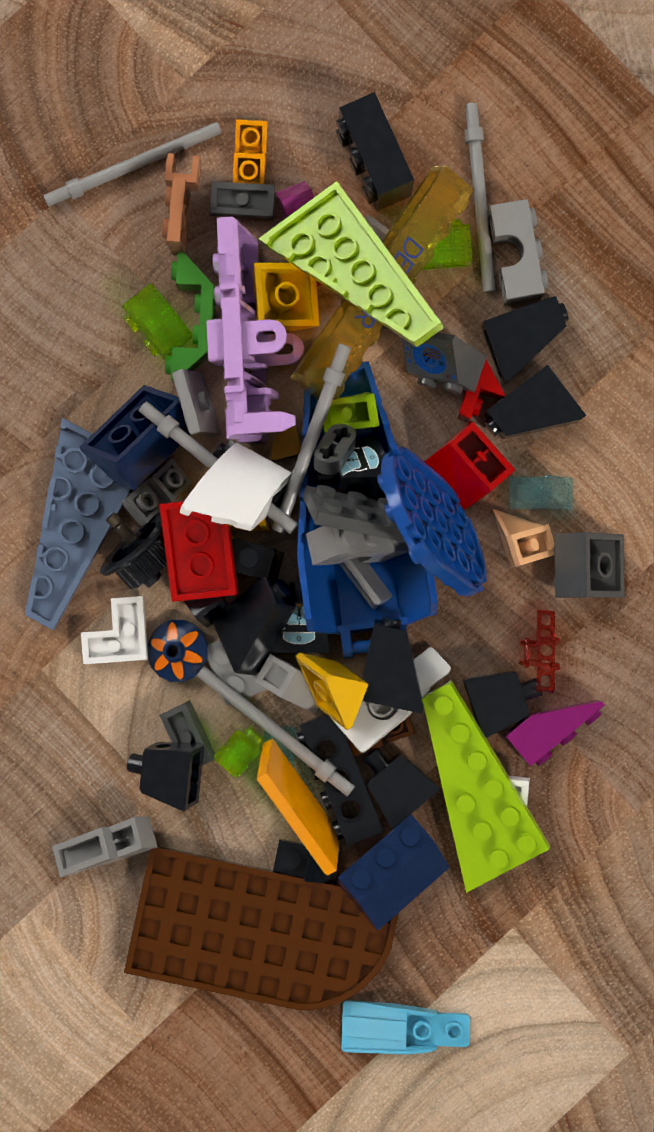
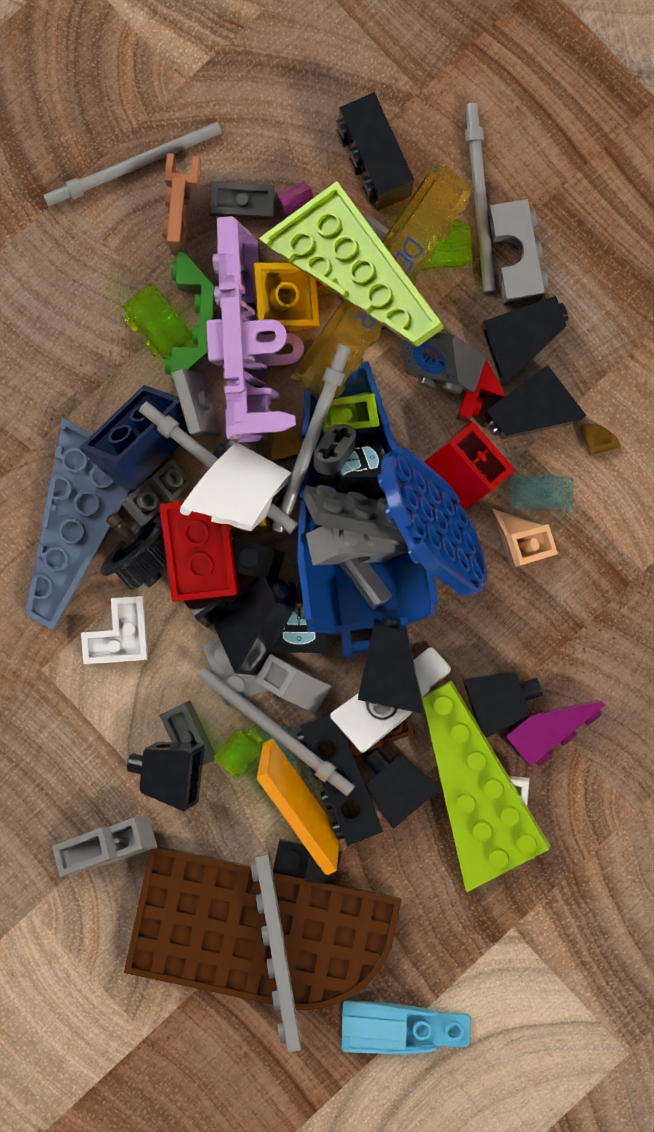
(191, 650): dark blue dish -> none
(250, 151): light orange slope -> none
(278, 964): none -> light grey plate
(333, 688): yellow slope -> none
(393, 872): dark blue slope -> none
(542, 668): clear red piece -> none
(589, 565): dark grey slope -> none
(599, 439): none -> pearl gold tile

